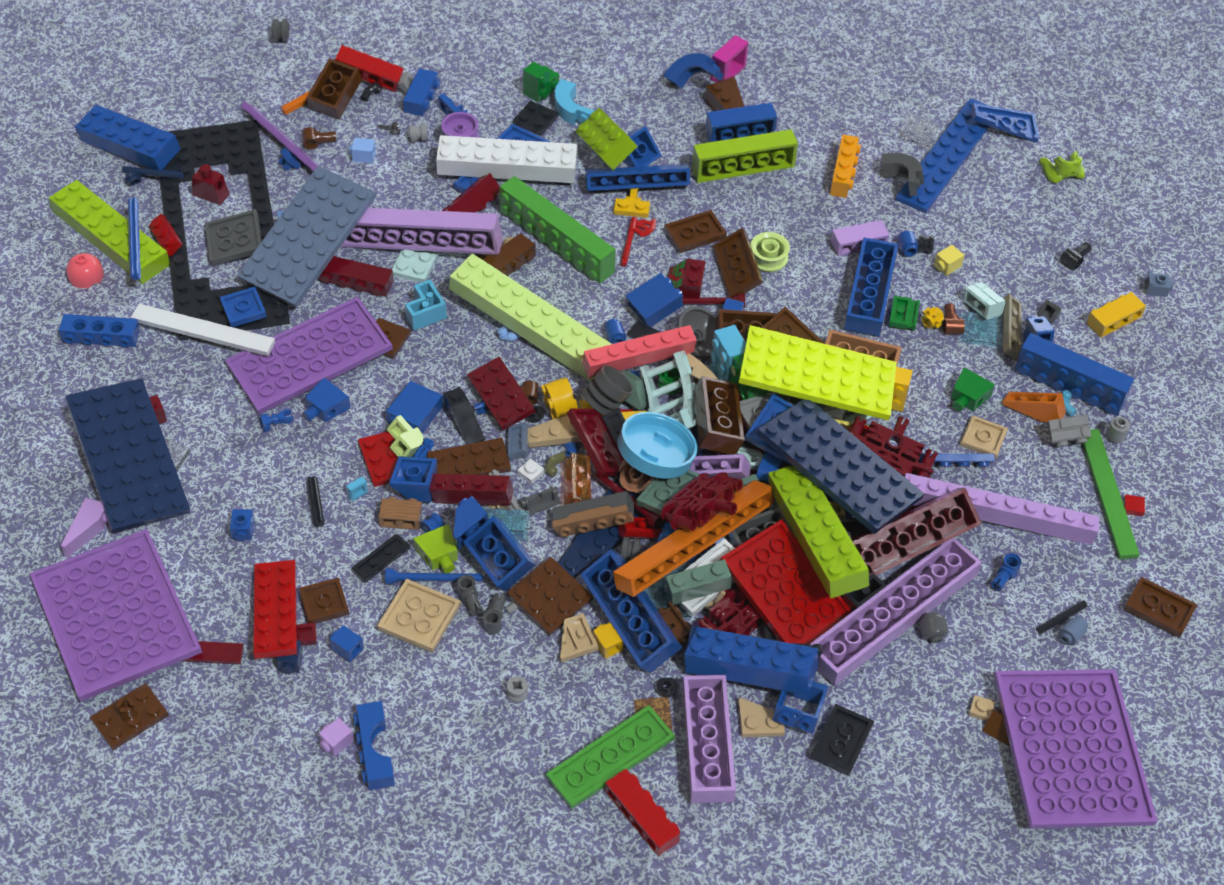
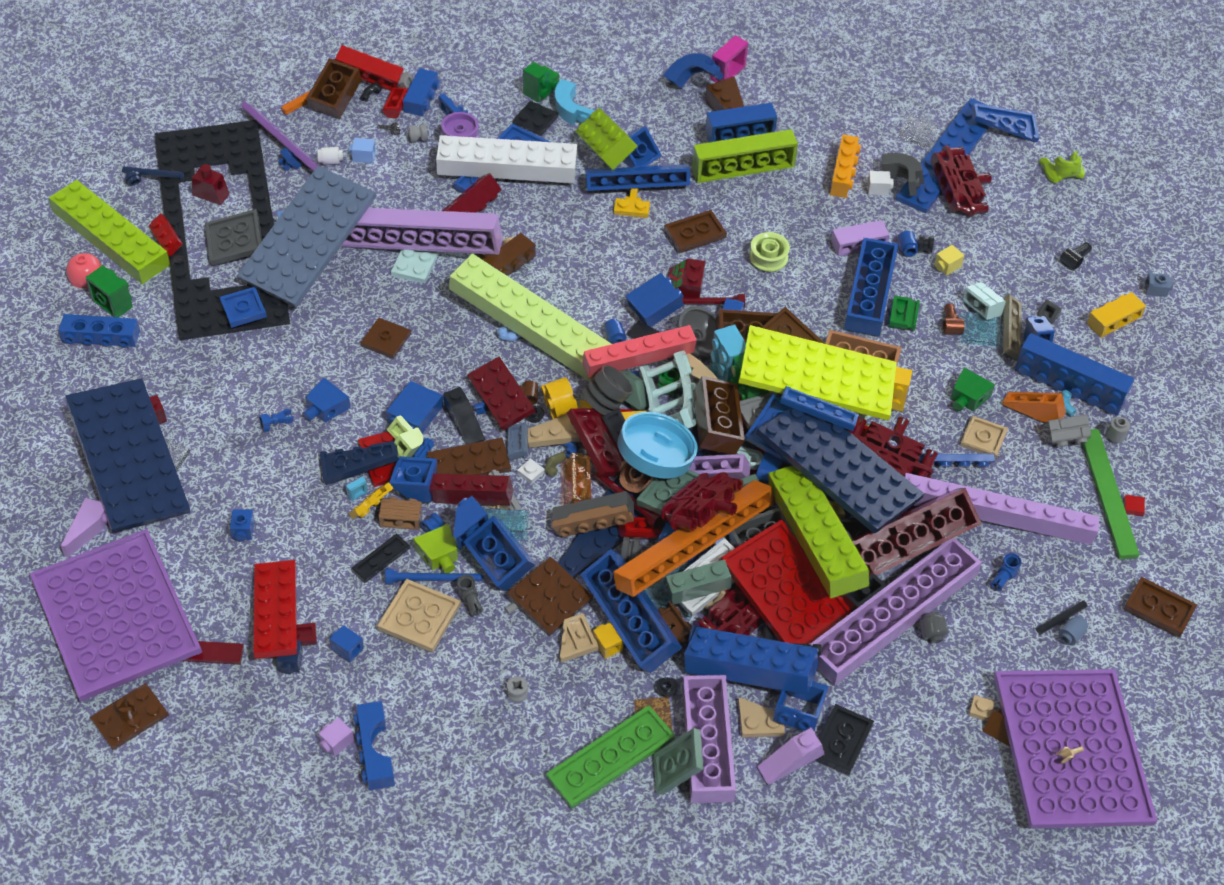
(109, 291): none -> green brick
(127, 138): blue brick -> none
(134, 240): blue axle -> none
(204, 329): white tile -> none
(280, 30): dark grey wheel -> none
(309, 353): medium lavender plate -> none
(313, 138): reddish brown pin -> none
(315, 501): black axle -> none
(324, 601): reddish brown plate -> none
(330, 155): none -> white brick
(348, 463): none -> dark blue wing
(358, 276): dark red brick -> none
(373, 499): none -> yellow wing
(395, 102): none -> red brick
(426, 307): medium azure brick -> none
(494, 614): dark grey pin -> none
(540, 501): dark grey hinge -> none
(557, 230): bright green brick -> none
(634, 228): red piece -> none
(642, 812): red brick -> none
(678, 761): none -> sand green plate
(738, 263): reddish brown plate -> none
(791, 756): none -> lavender slope
(819, 408): none -> blue tile
(879, 183): none -> white brick
(932, 317): yellow gear -> none
(960, 181): none -> dark red piece
(1068, 753): none -> tan hand

